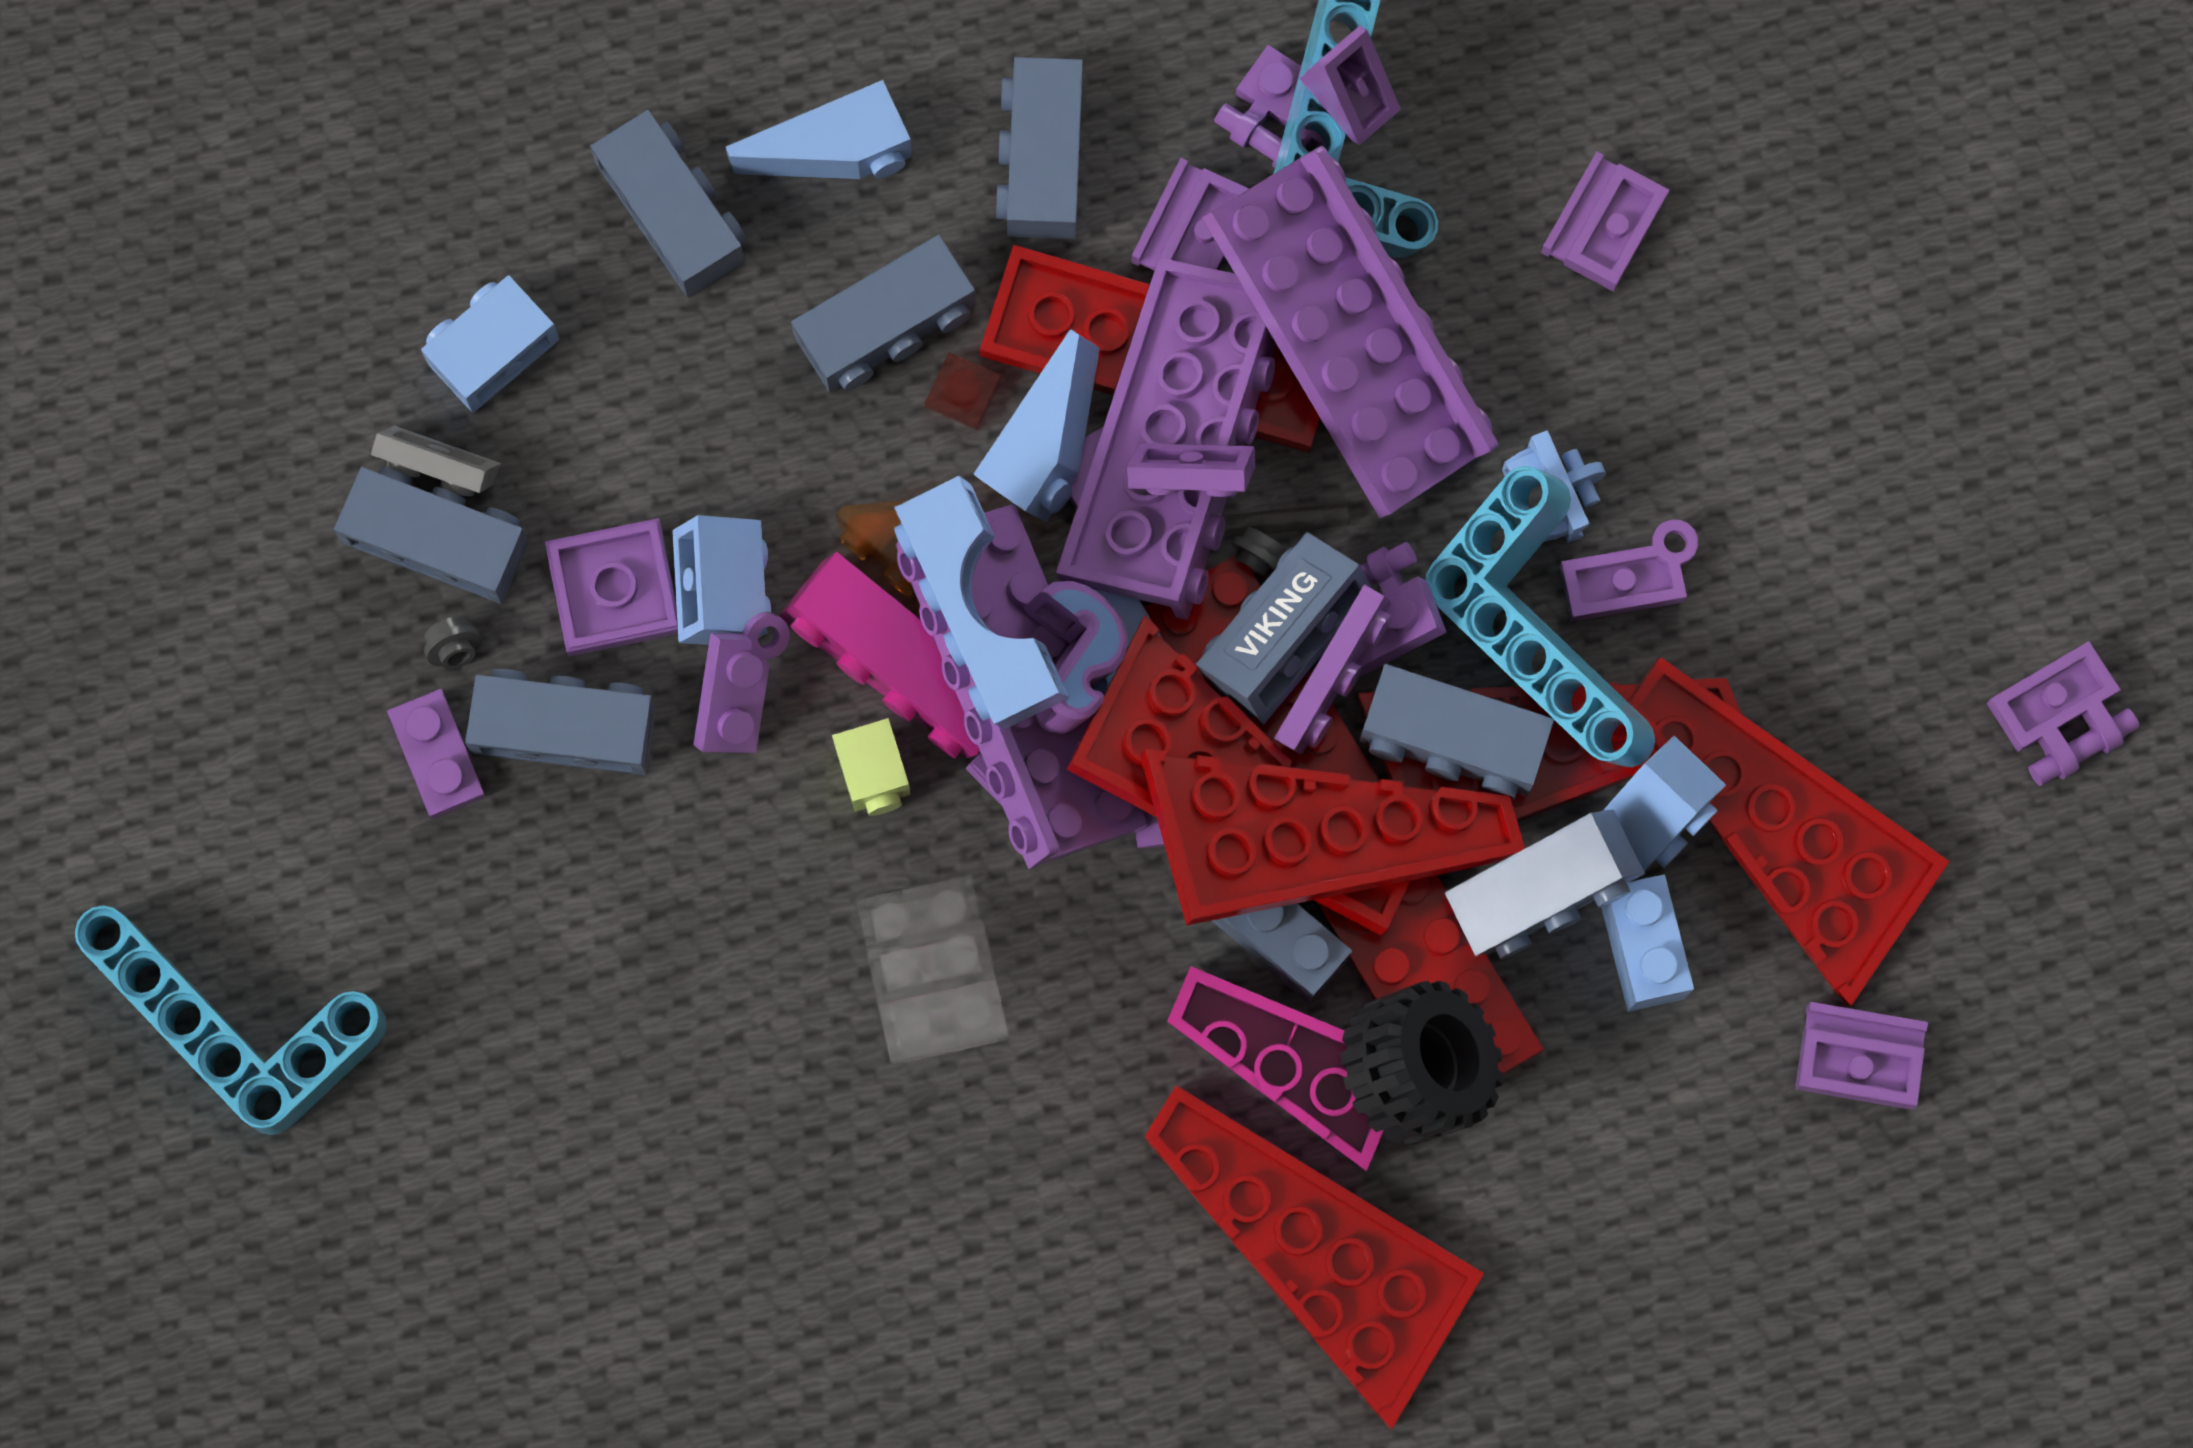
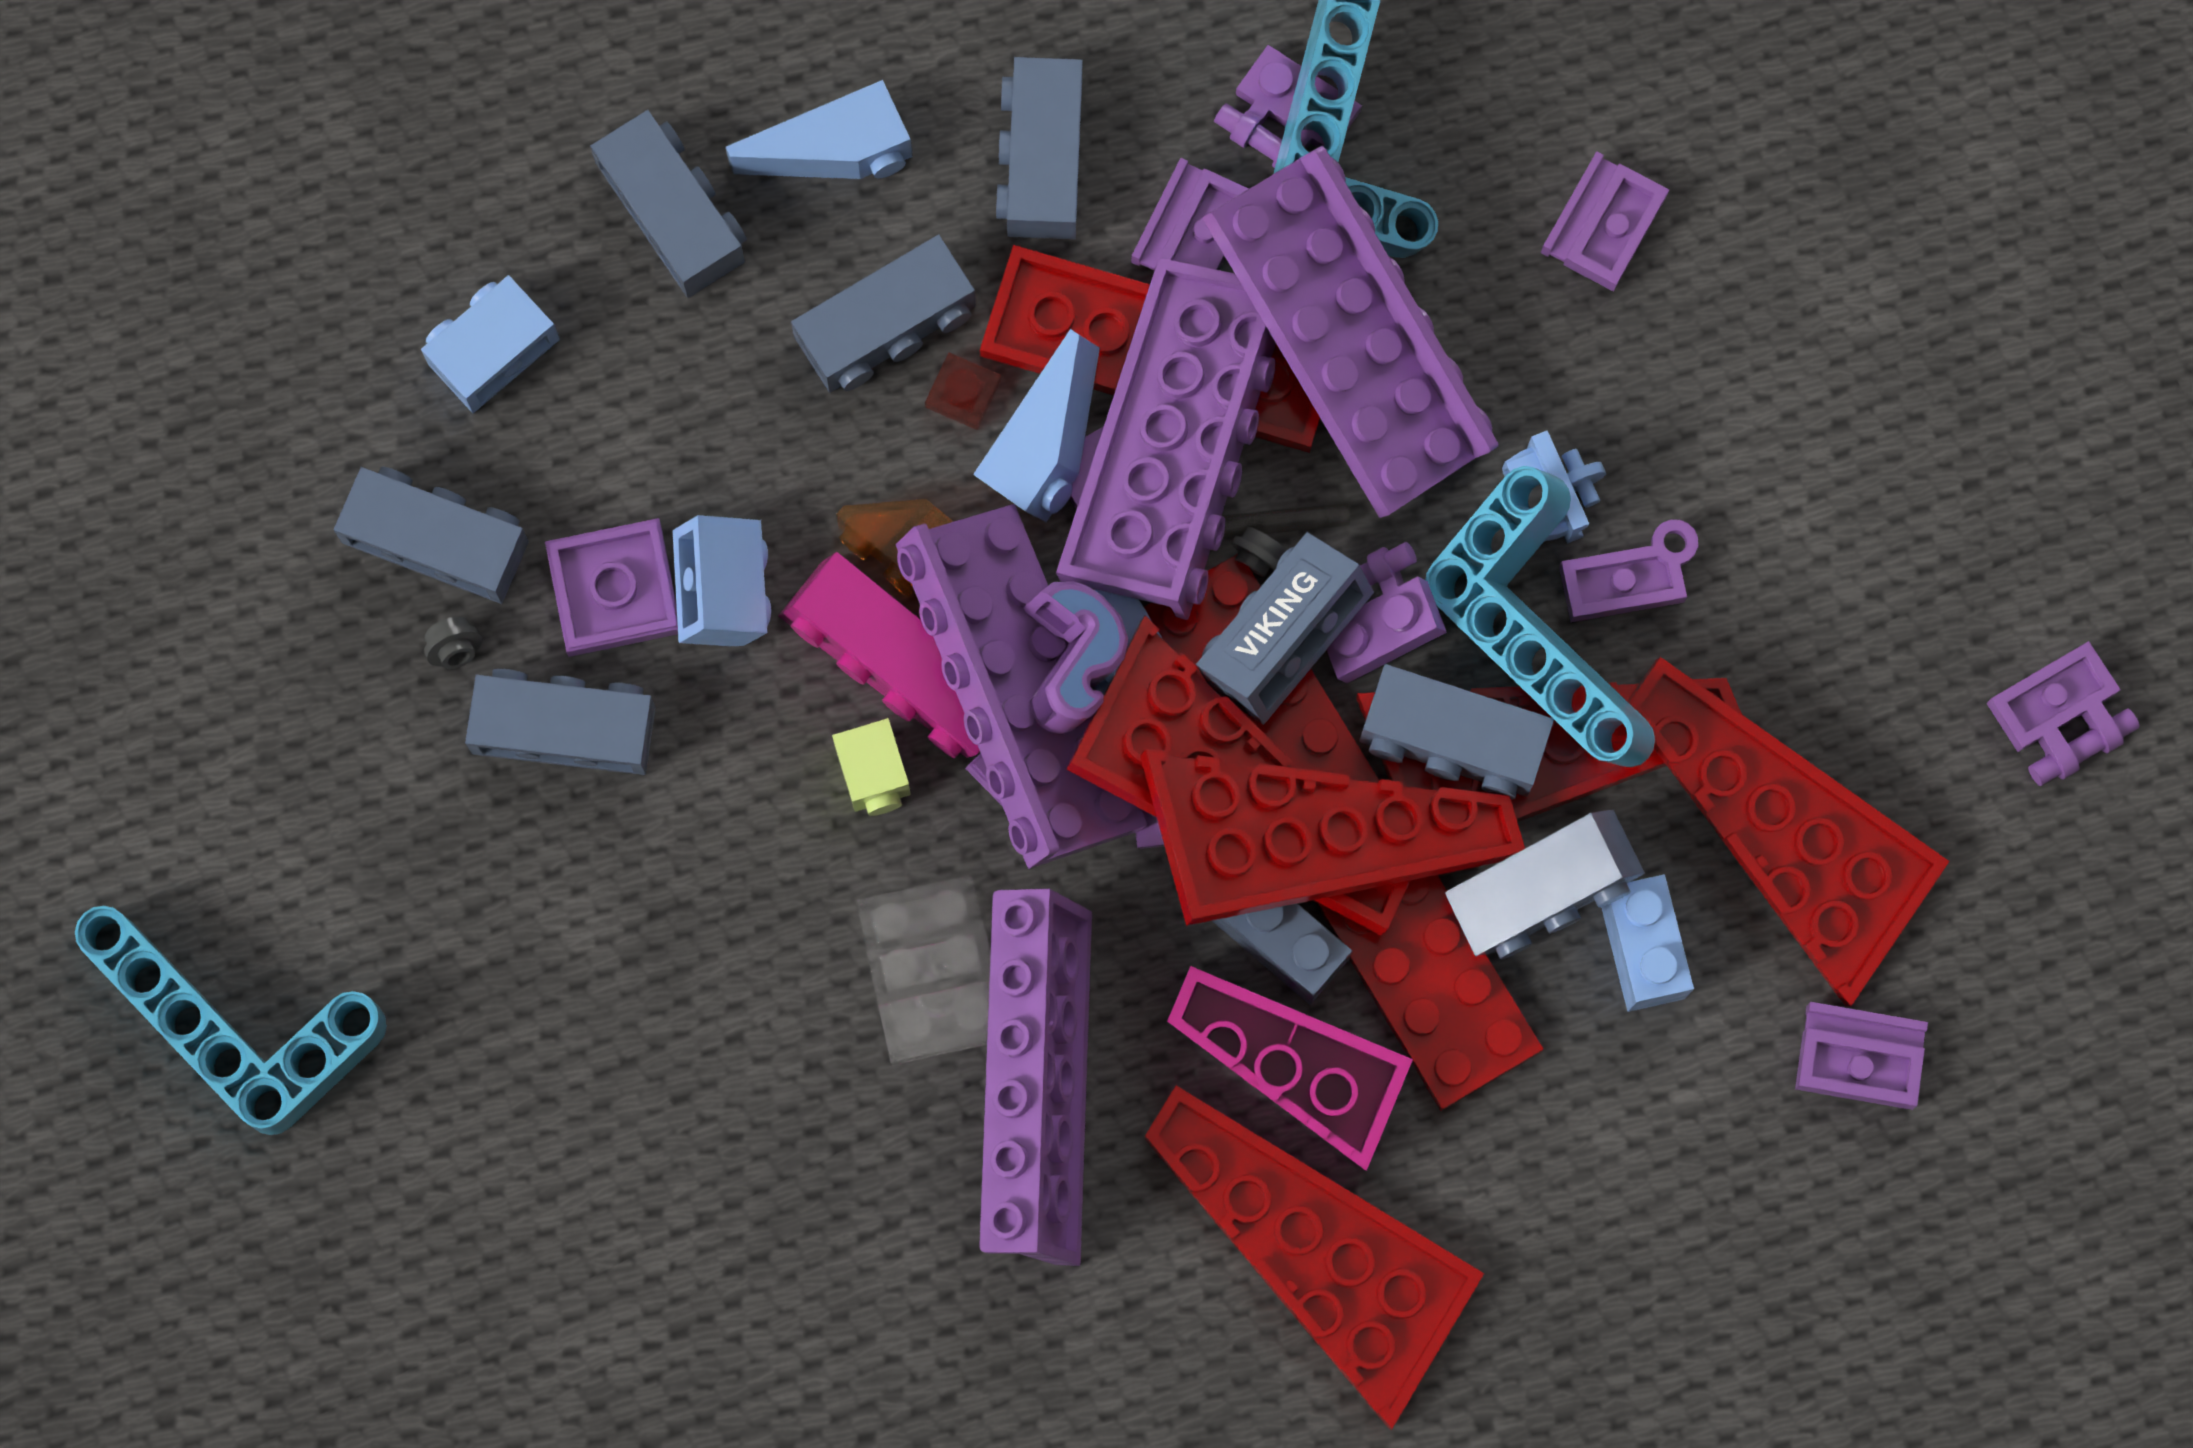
(417, 454): light grey plate -> none
(436, 754): medium lavender plate -> none
(737, 686): medium lavender hinge -> none
(948, 537): light blue arch -> none
(1036, 1076): none -> medium lavender bracket
(1177, 467): medium lavender plate -> none
(1335, 671): medium lavender plate -> none
(1353, 86): medium lavender slope -> none
(1421, 1063): black tyre -> none
(1663, 801): light blue brick -> none

